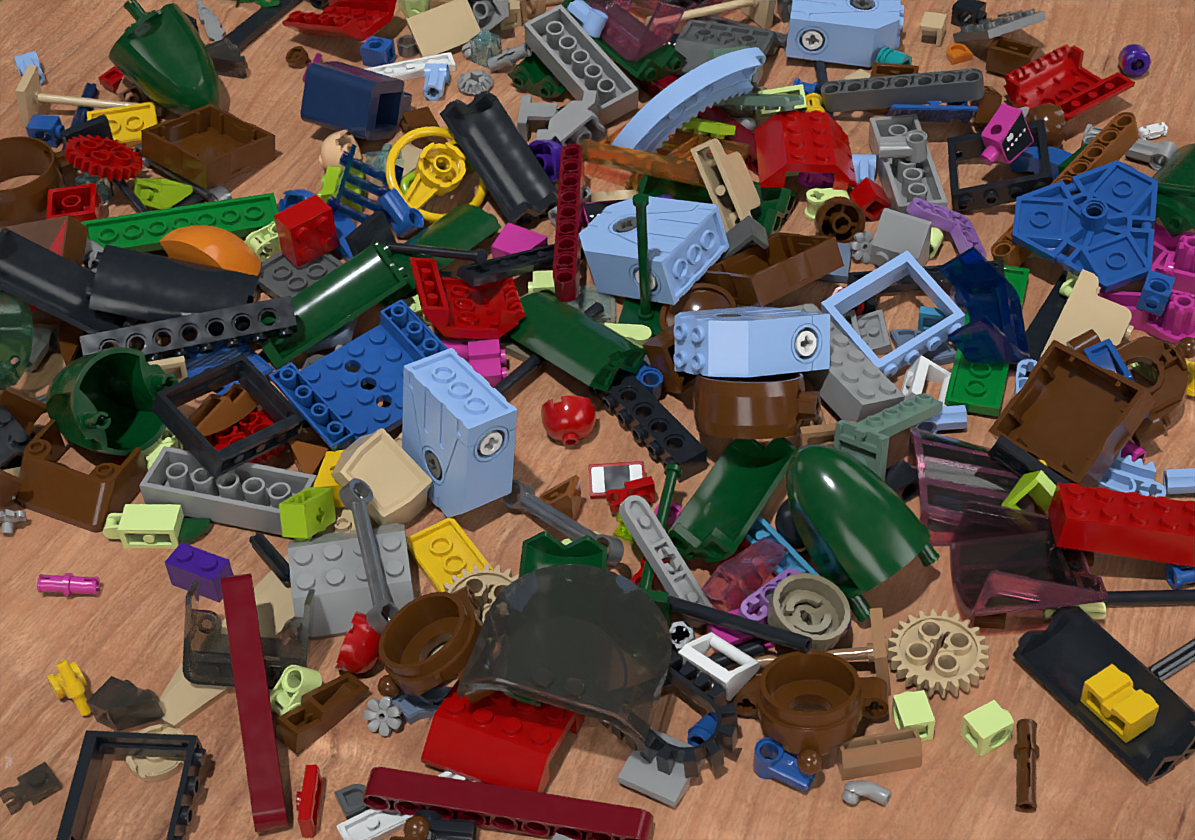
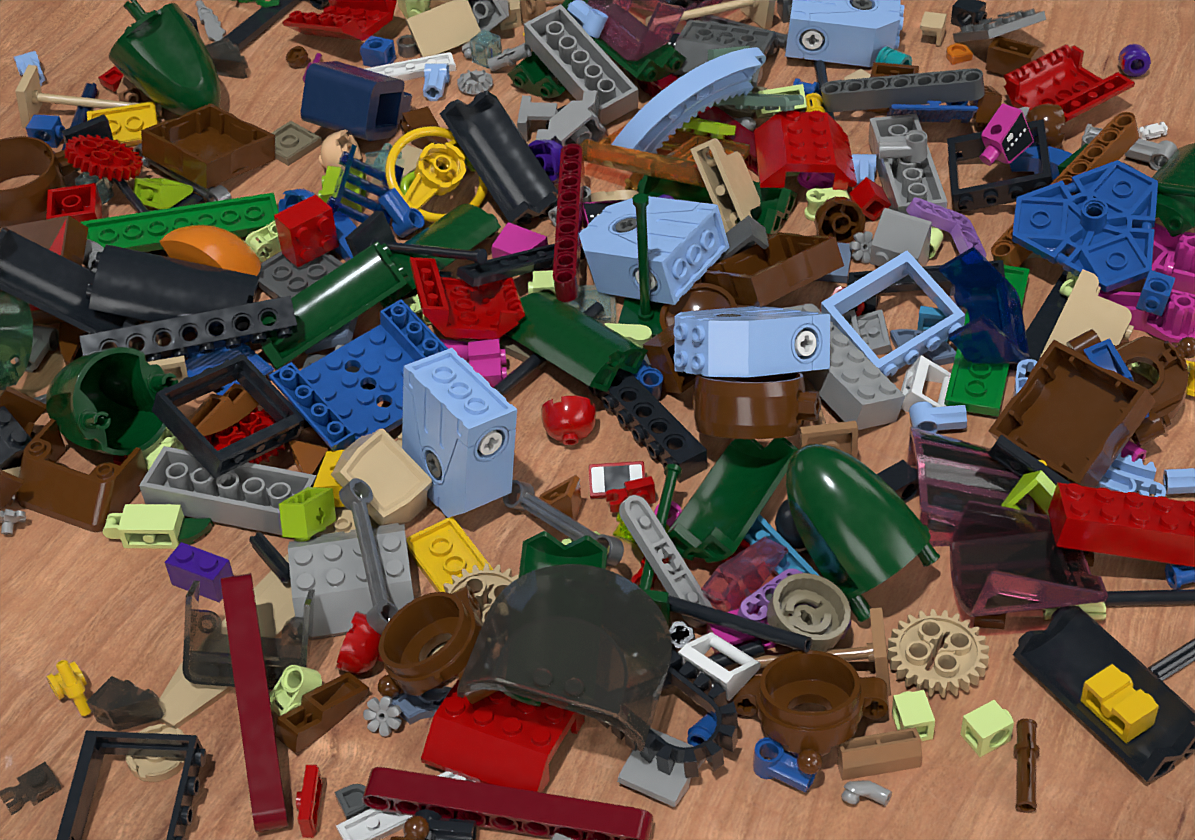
(68, 584): dark pink pin -> none
(294, 142): none -> dark tan tile
(870, 437): sand green bracket -> none

